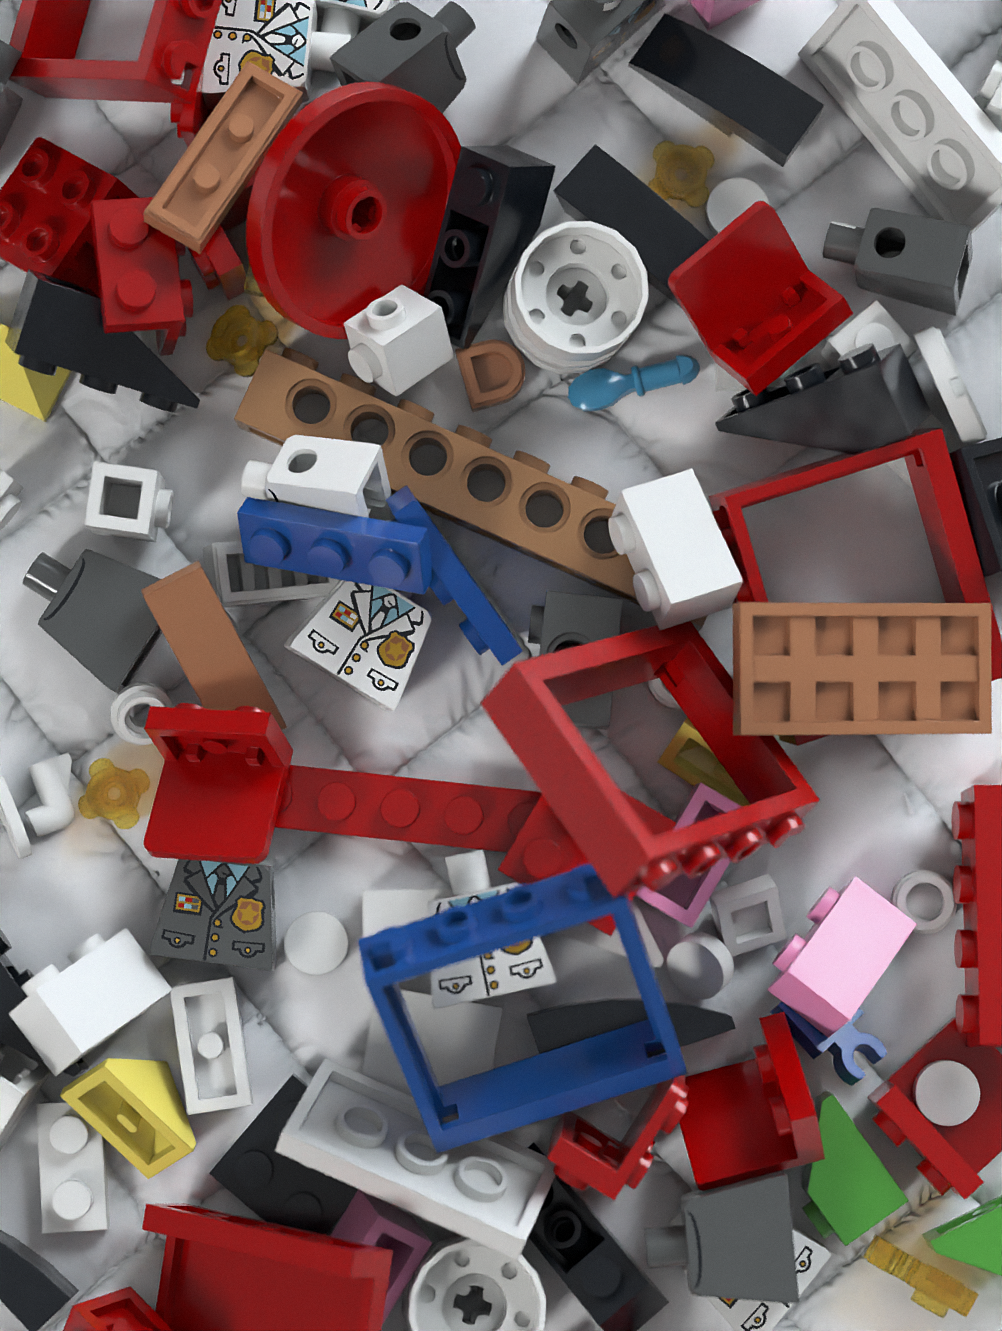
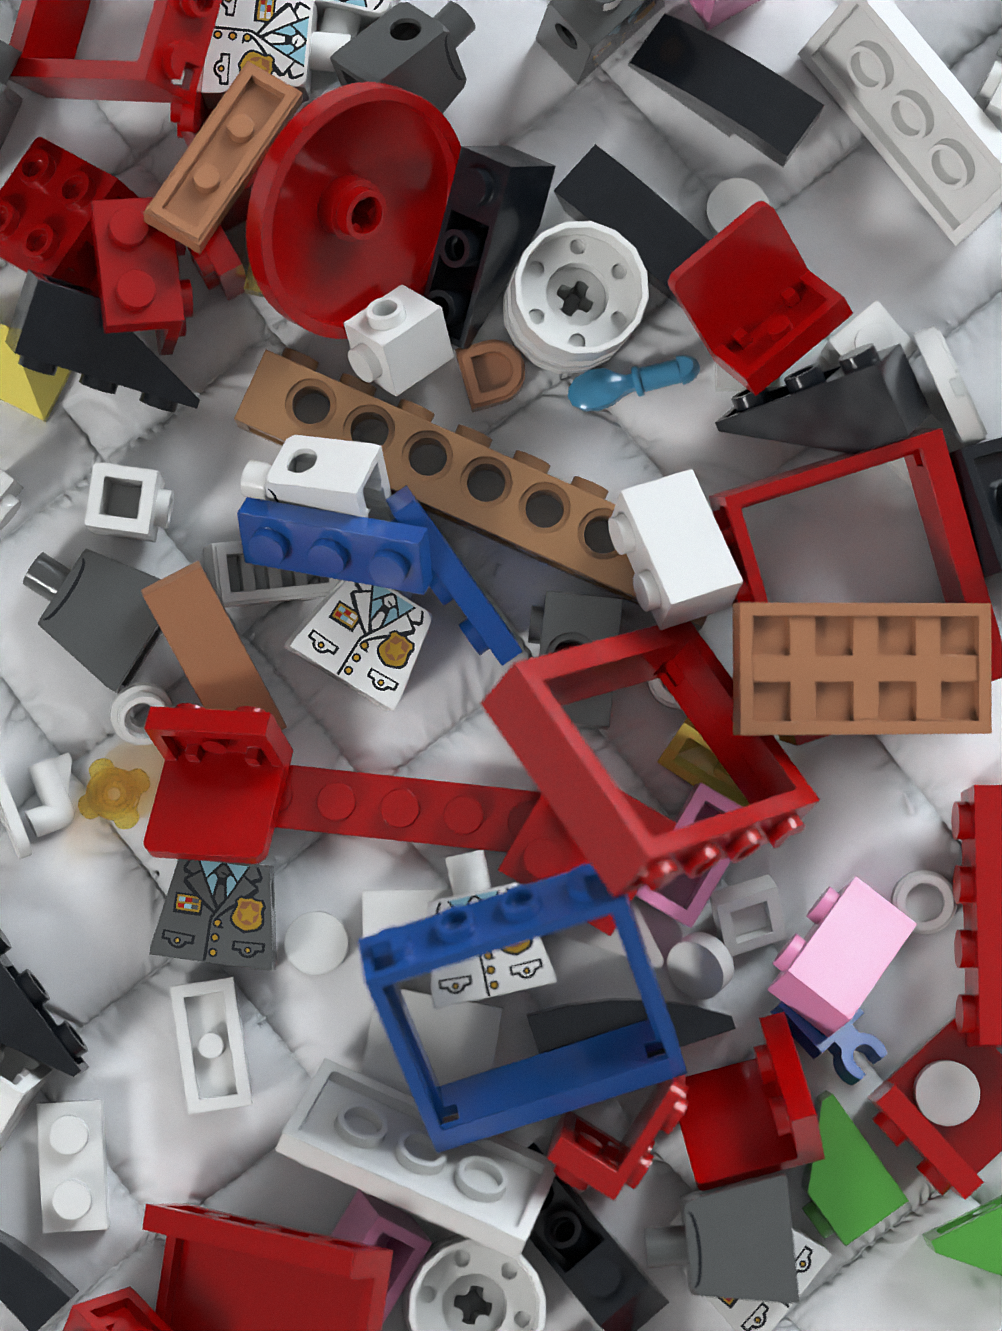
(89, 1000): white brick -> none
(135, 1111): light yellow slope -> none
(227, 331): clear yellow plate -> none
(274, 1184): black plate -> none
(696, 164): clear yellow plate -> none
(927, 270): dark grey torso -> none
(933, 1287): clear yellow plate -> none

